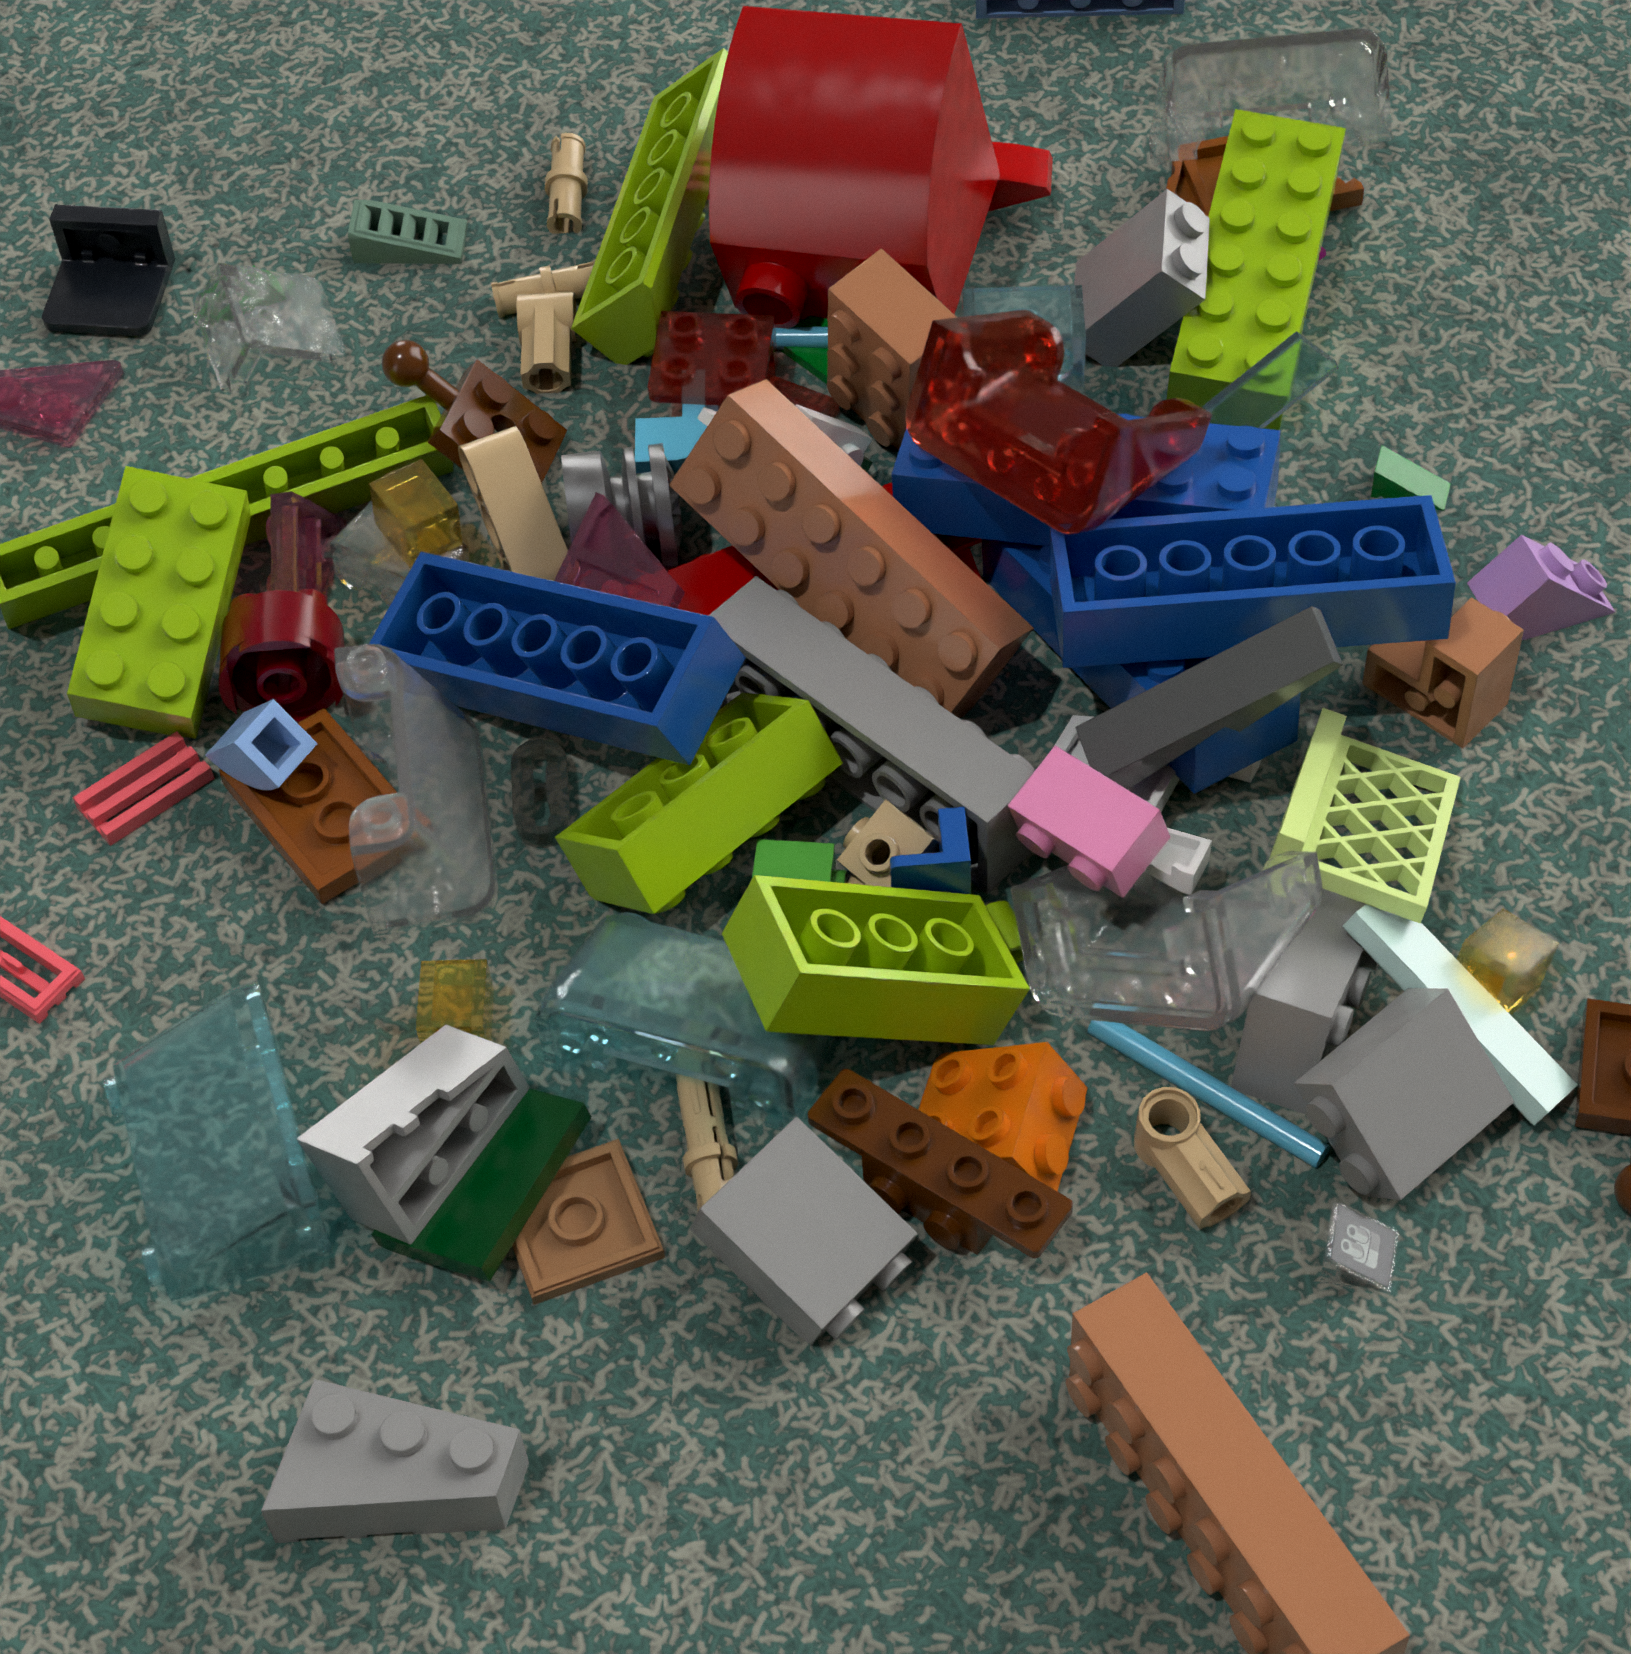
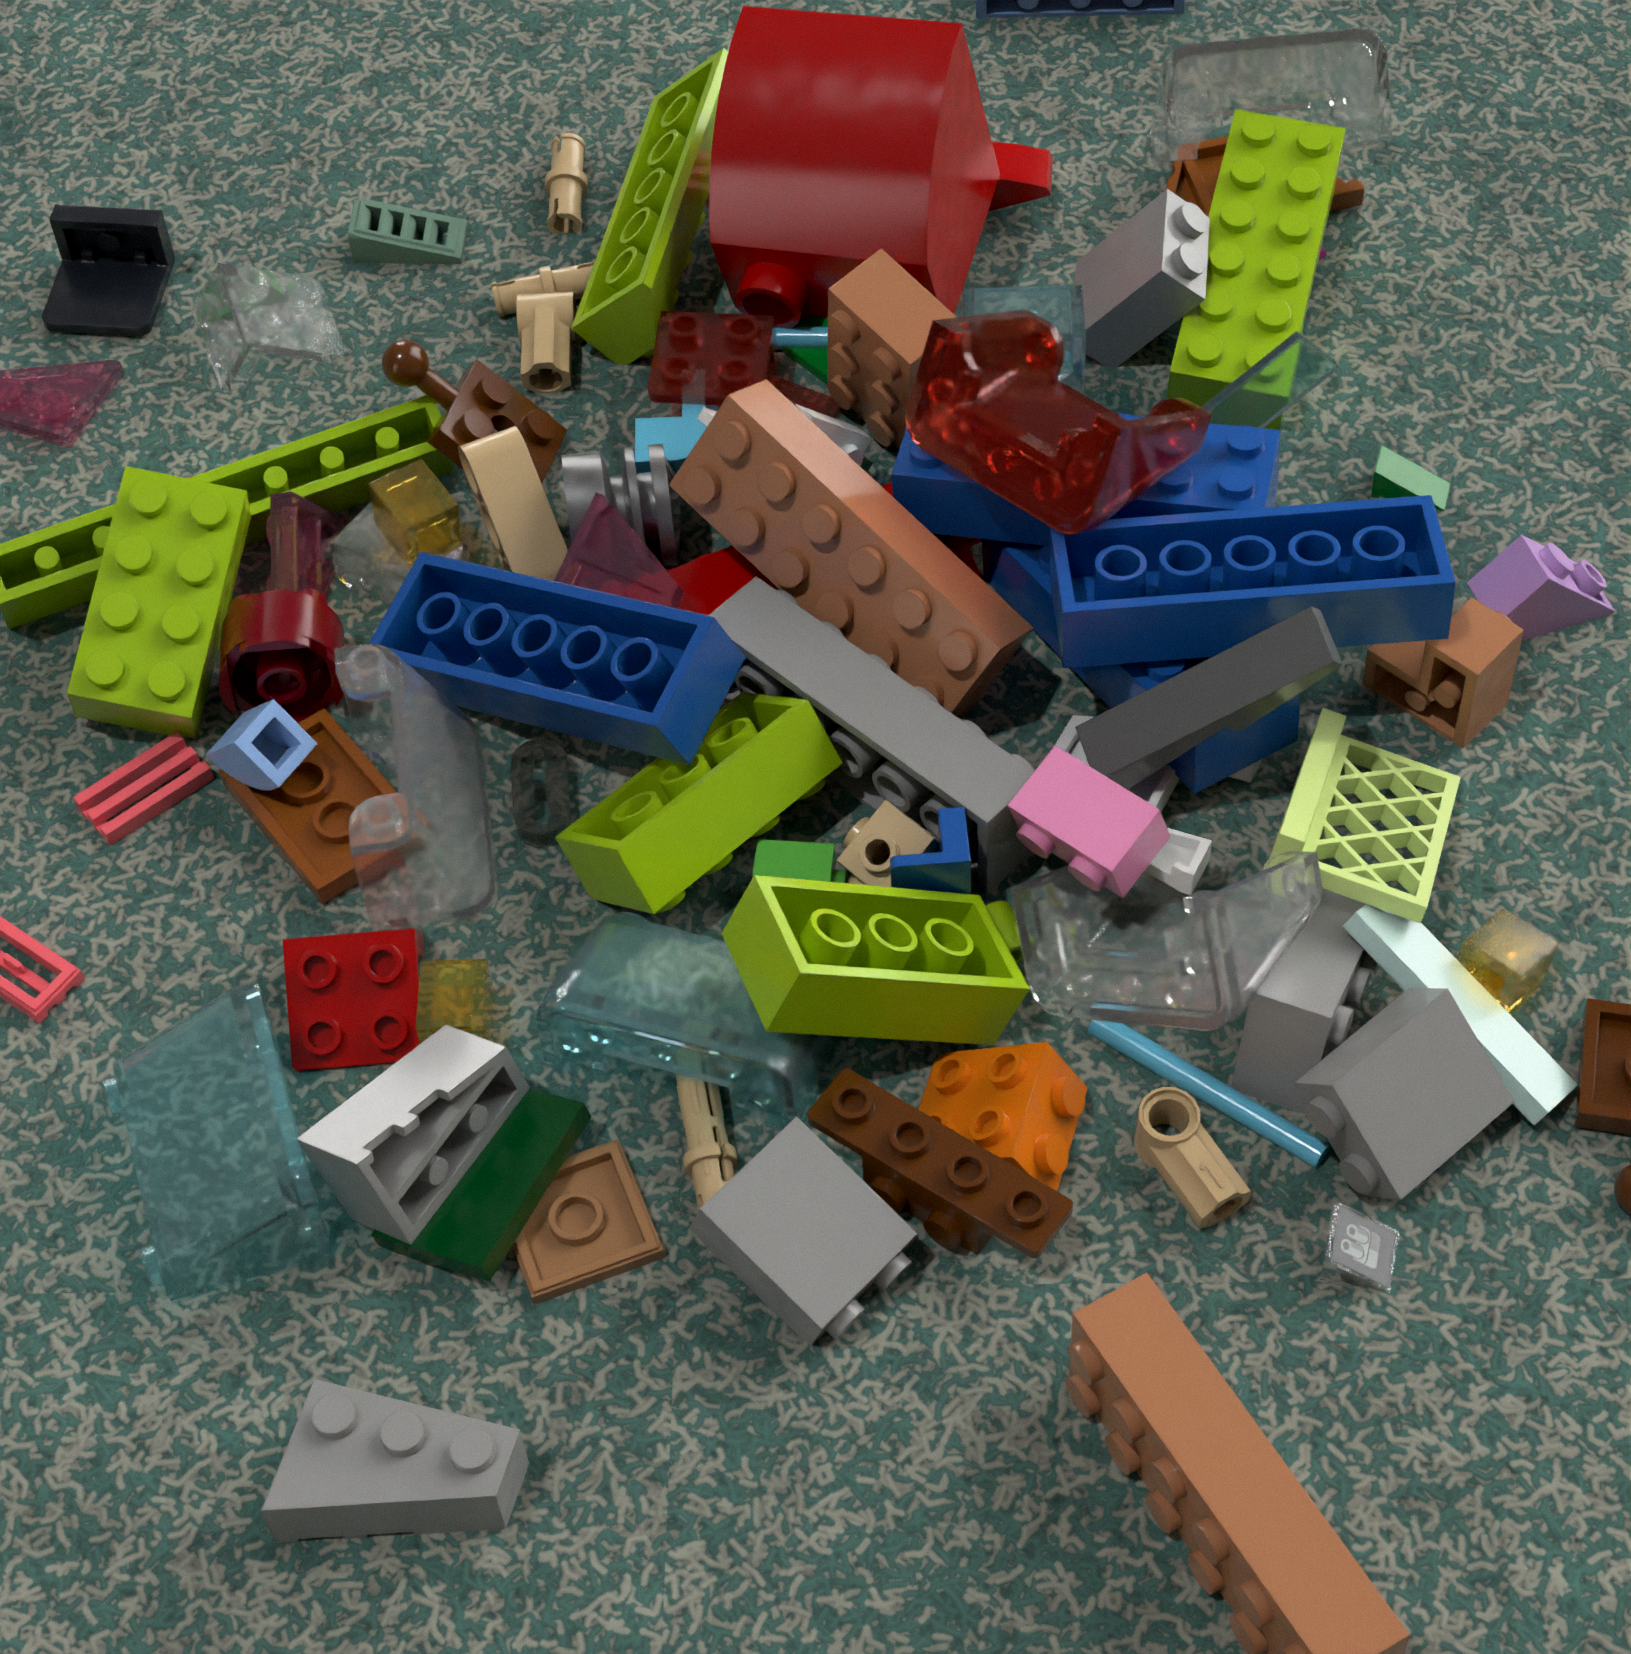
(352, 997): none -> red bracket

